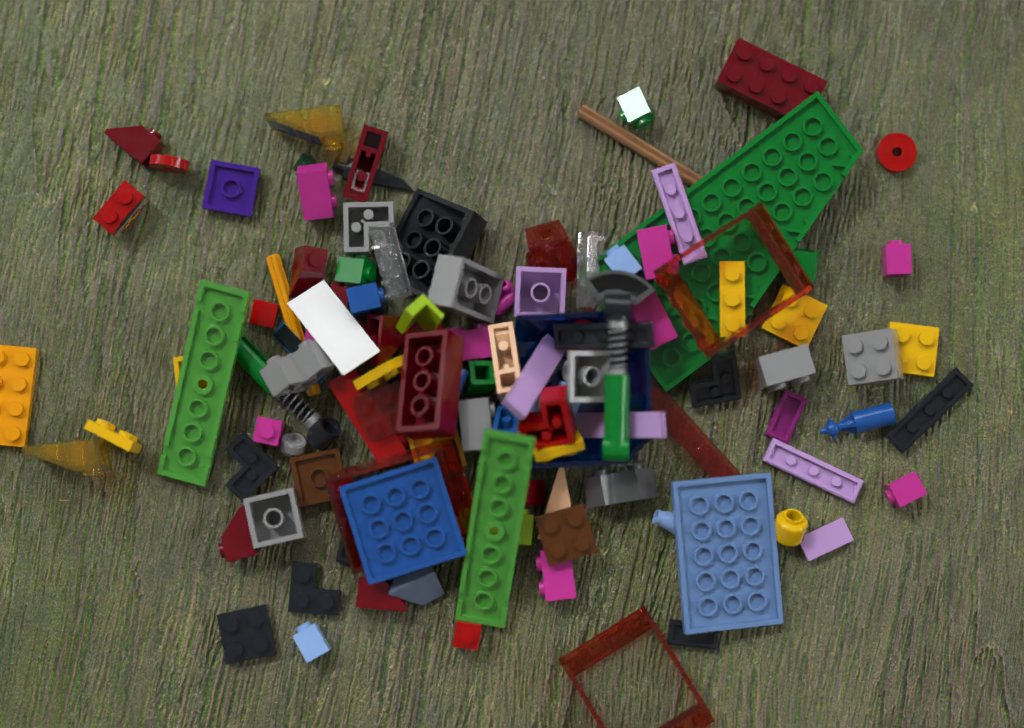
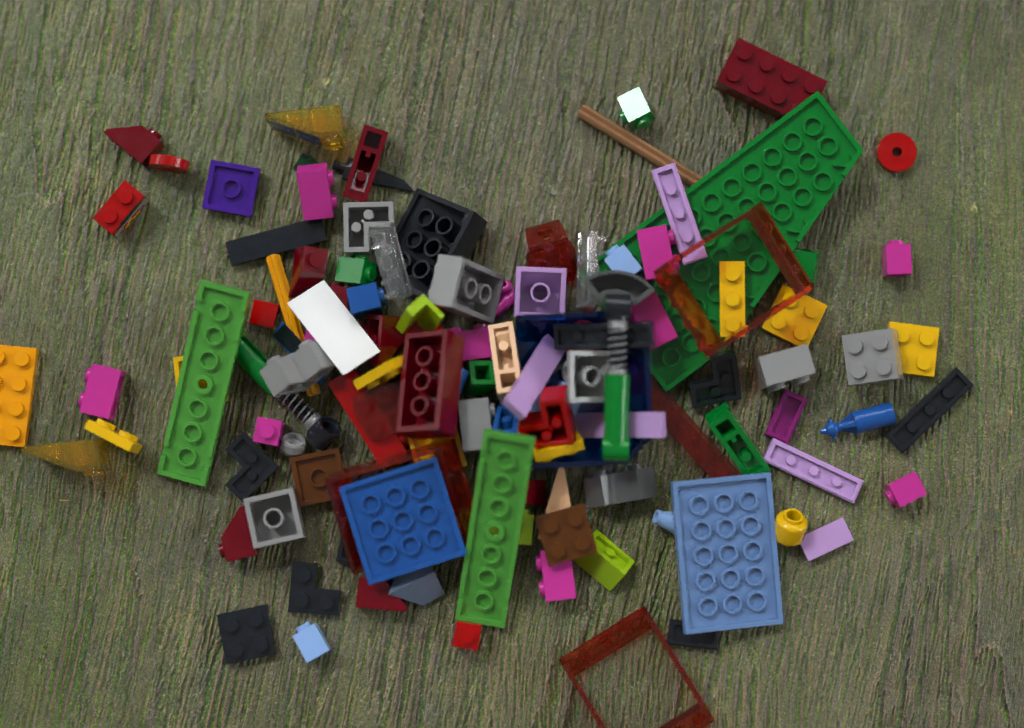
(101, 391): none -> dark pink brick
(275, 241): none -> black tile
(606, 565): none -> lime panel
(736, 440): none -> green slope

